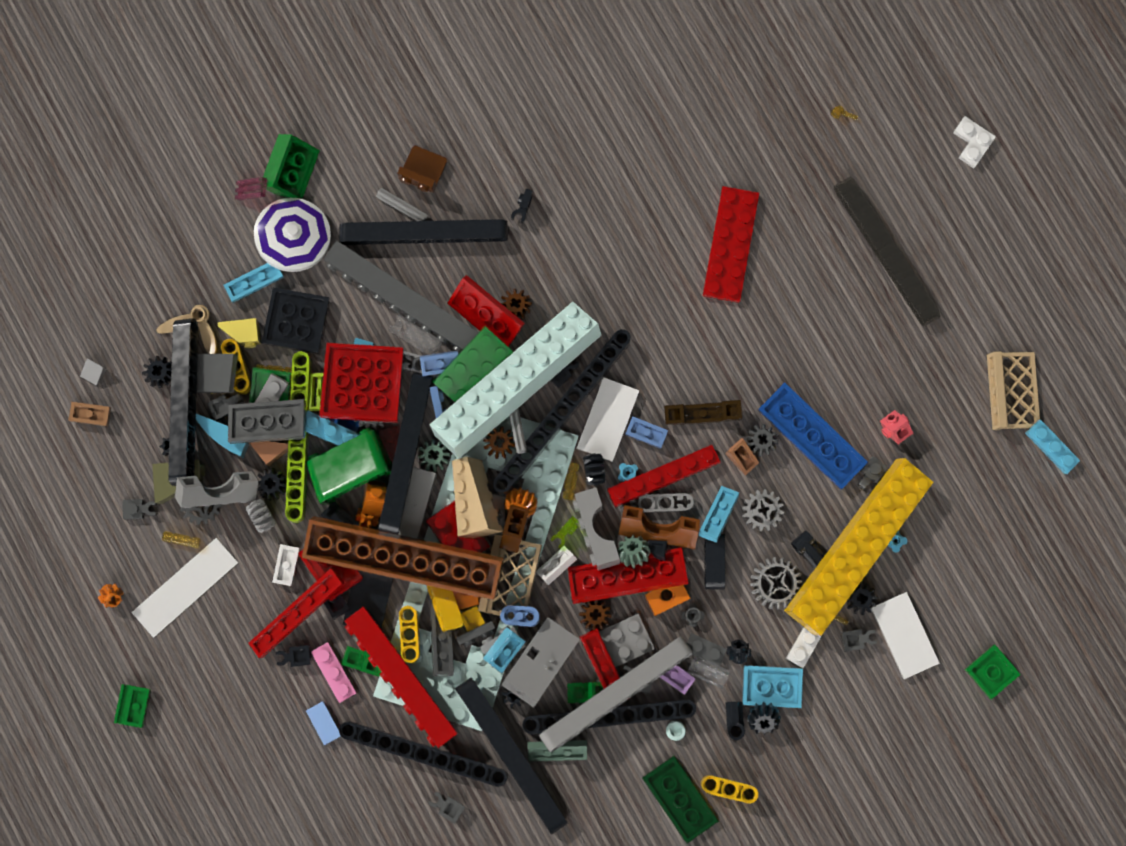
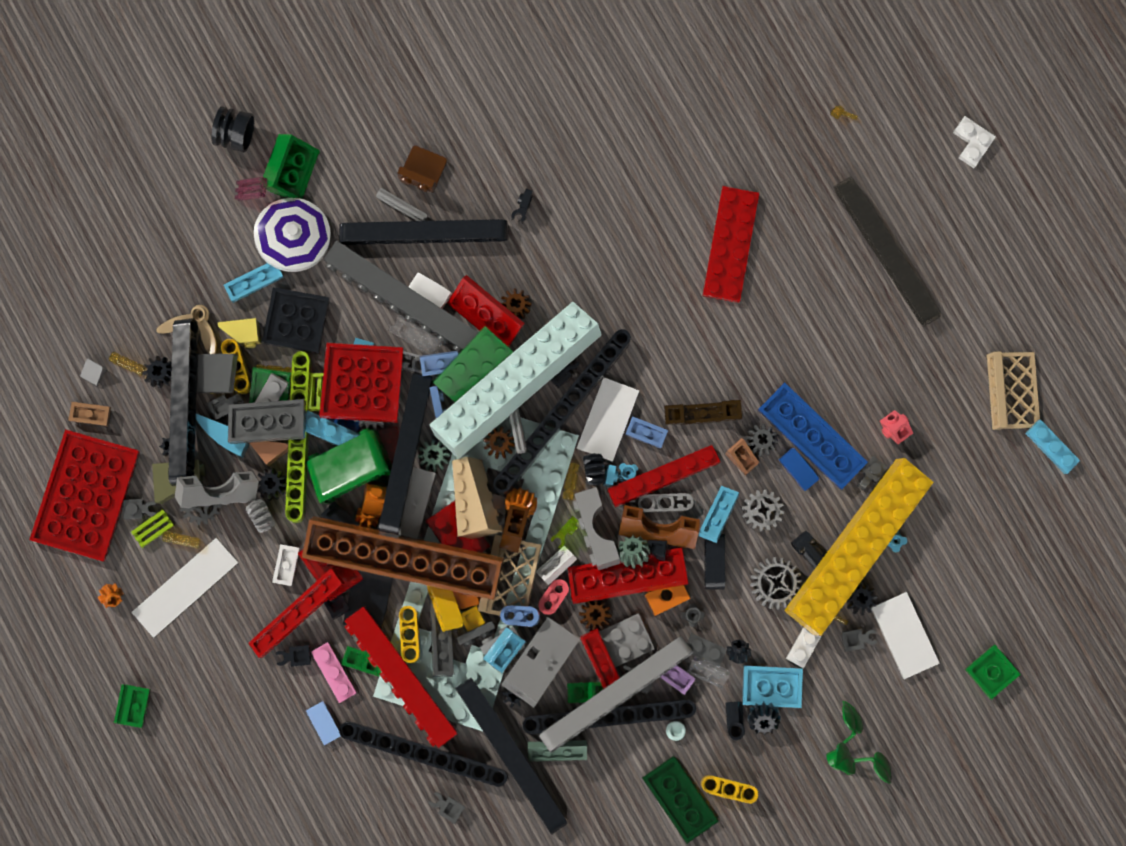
(84, 495): none -> red plate
(126, 363): none -> clear yellow axle
(139, 537): none -> lime tile
(233, 128): none -> black wheel
(430, 290): none -> white slope
(553, 597): none -> coral plate
(611, 475): none -> medium azure plate
(799, 469): none -> blue slope
(841, 756): none -> green plant

